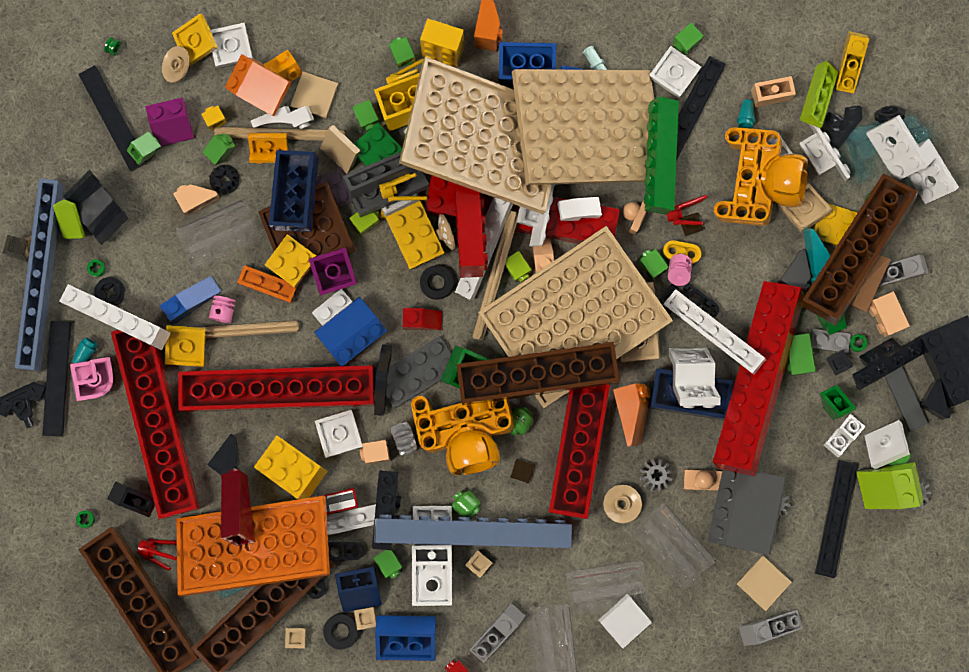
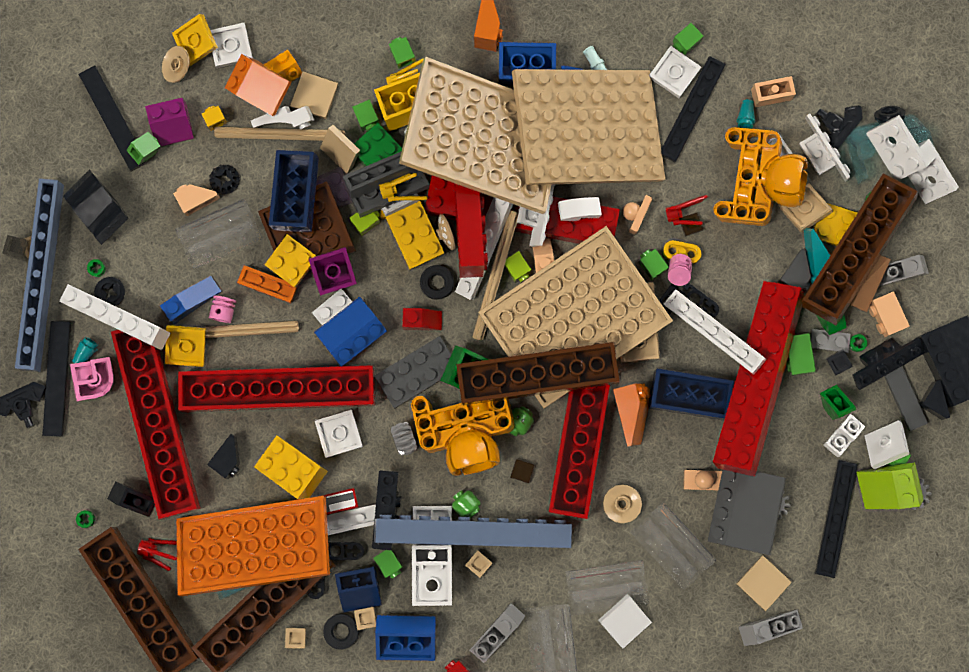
(68, 220): lime slope -> none
(112, 46): green bush -> none
(219, 148): bright green brick -> none
(236, 509): dark red slope -> none
(264, 146): light orange bracket -> none
(375, 452): light nougat brick -> none
(381, 379): black beam -> none
(442, 42): yellow brick -> none
(661, 155): green brick -> none
(661, 480): light grey gear -> none
(694, 377): white bracket -> none
(819, 94): lime slope -> none
(851, 61): yellow slope -> none

